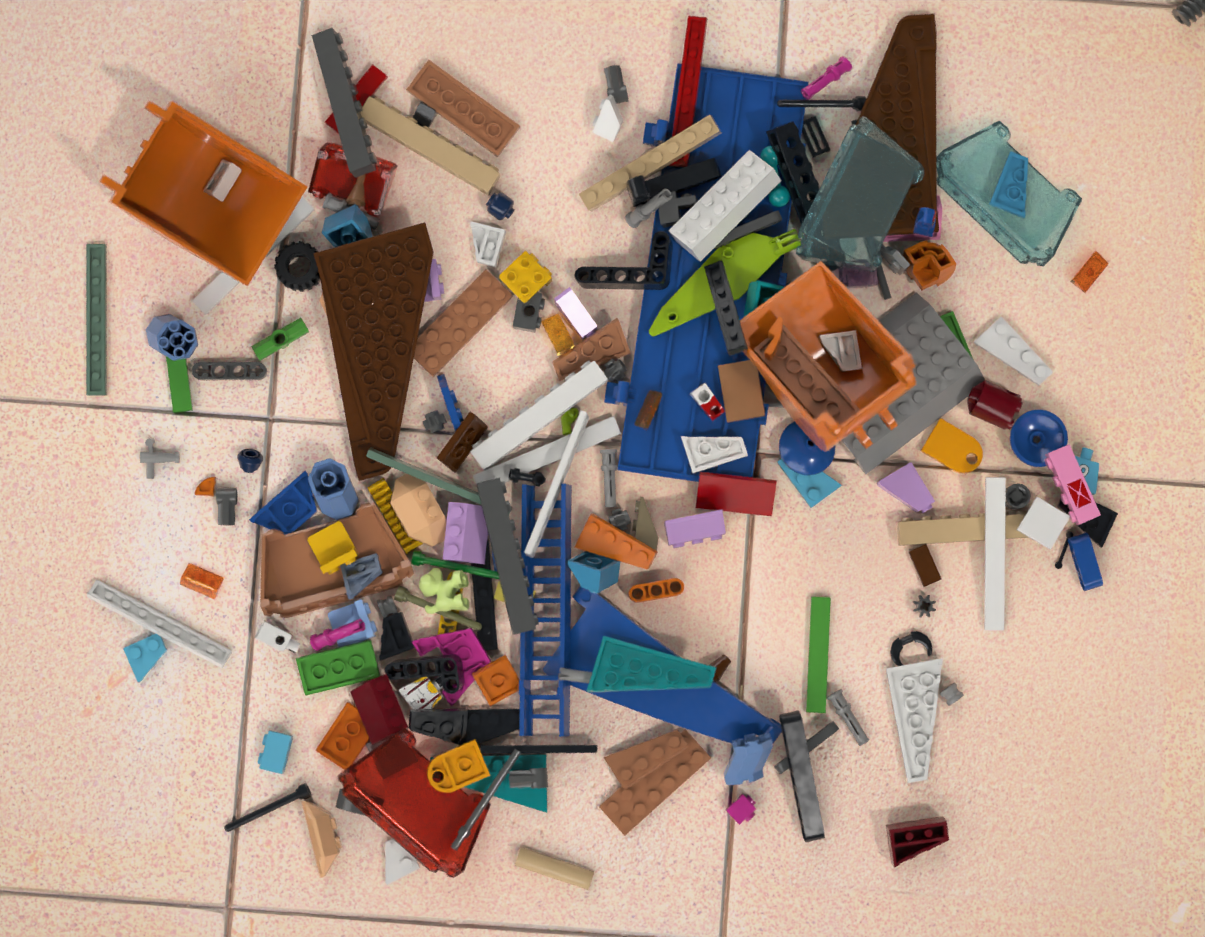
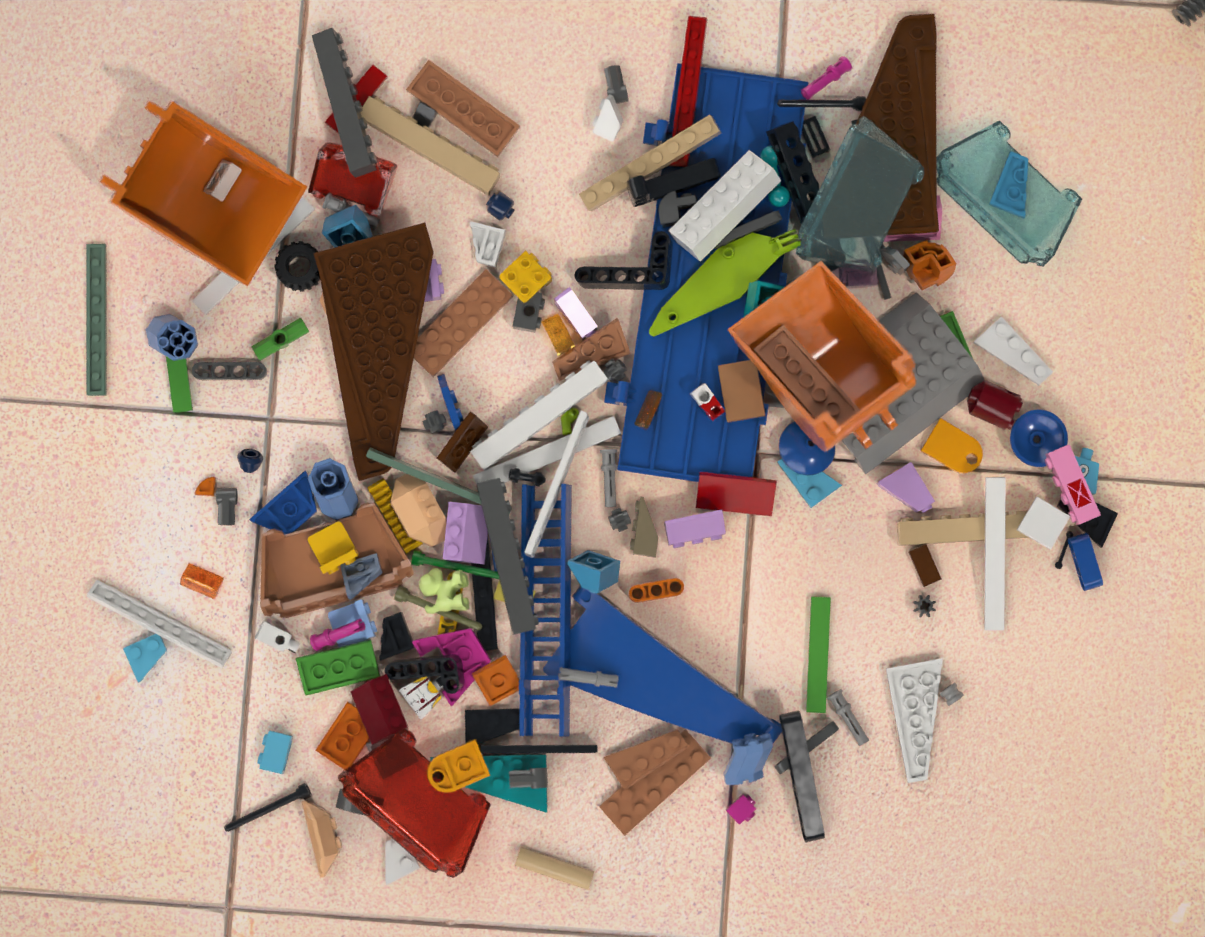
(156, 457): light grey piece -> none
(357, 194): medium nougat cone -> none
(387, 606): dark grey wheel -> none
(440, 723): black wing -> none
(464, 831): dark grey bar -> none
(611, 542): orange wing -> none
(637, 668): teal wing -> none
(643, 211): light grey pin -> none
(712, 451): white wing -> none
(721, 665): reddish brown cone -> none
(725, 308): black tile -> none
(775, 335): orange slope -> none
(843, 349): white wing -> none
(915, 636): black piece -> none
(915, 837): dark red wedge -> none
(925, 222): blue leg -> none
(1017, 496): dark grey wheel -> none
(1089, 272): clear orange slope -> none

